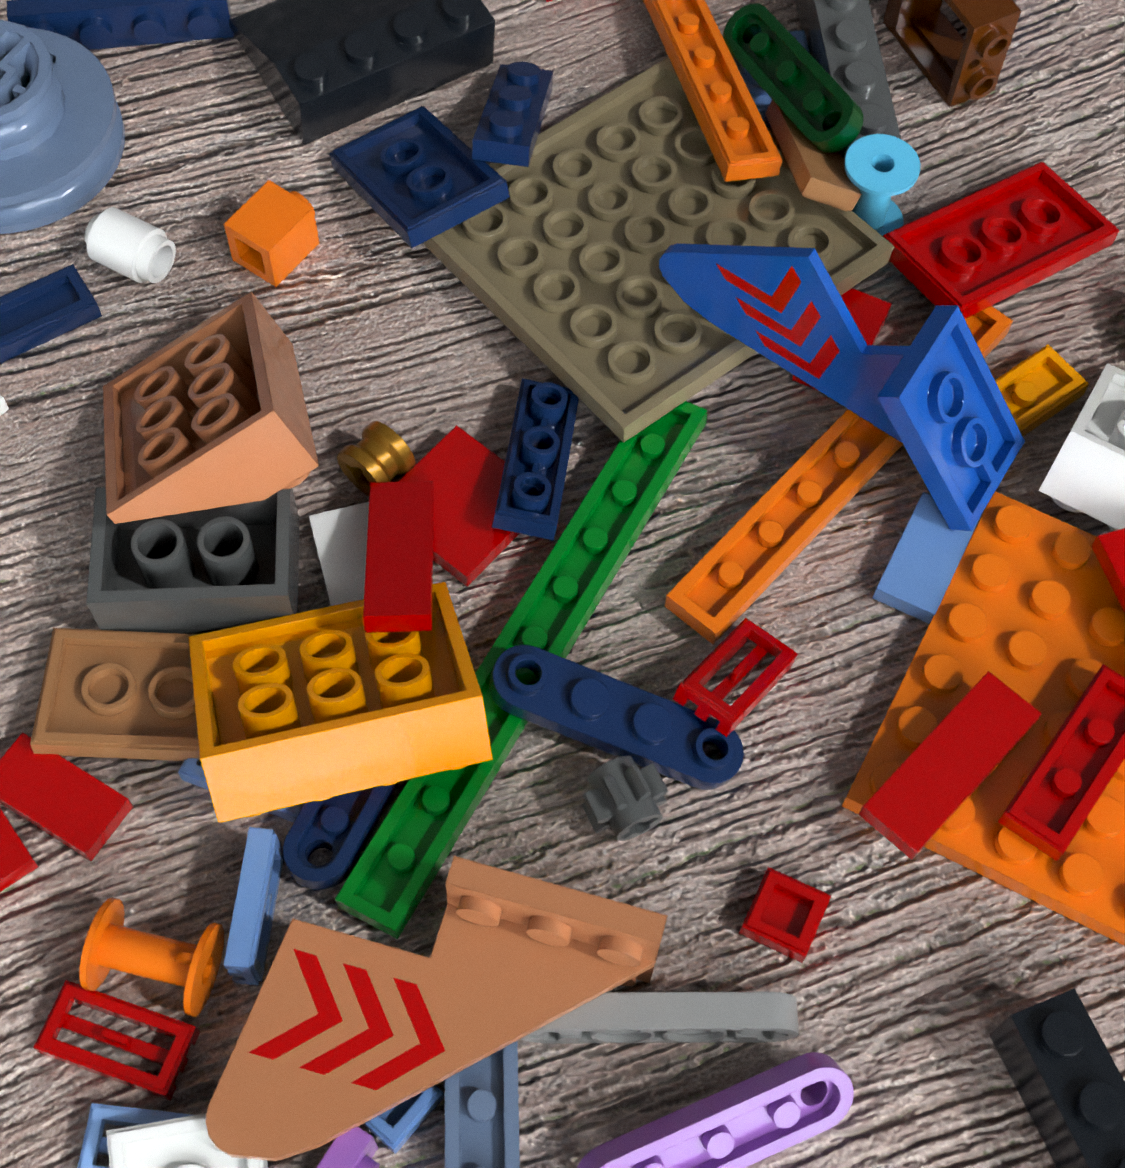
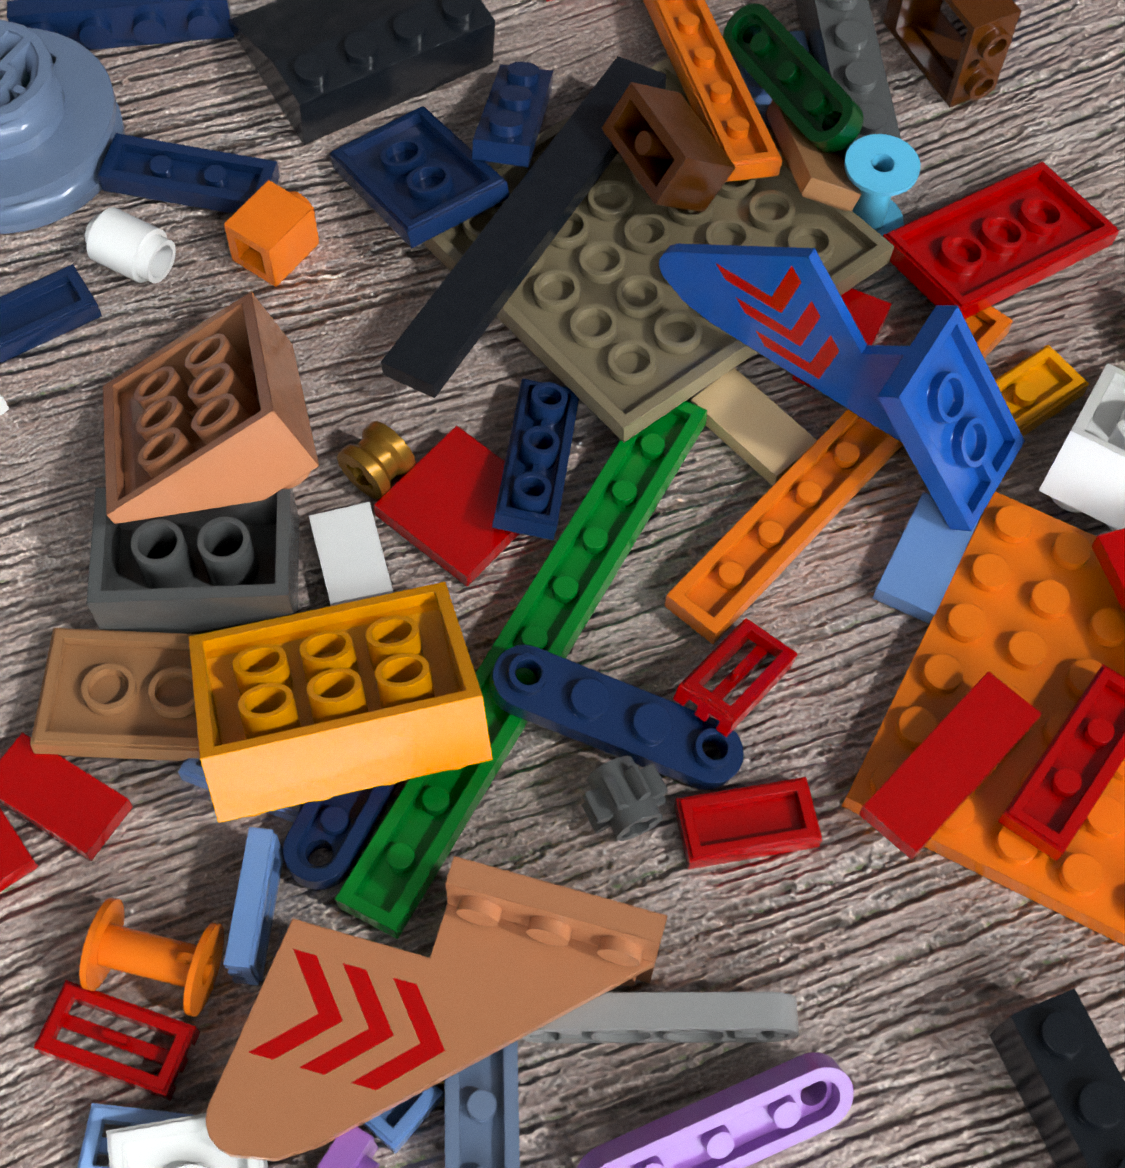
(183, 173): none -> dark blue plate
(399, 557): red tile -> none
(513, 238): none -> black tile
(667, 147): none -> reddish brown brick
(747, 823): none -> red tile
(753, 425): none -> tan tile
(785, 914): red tile -> none

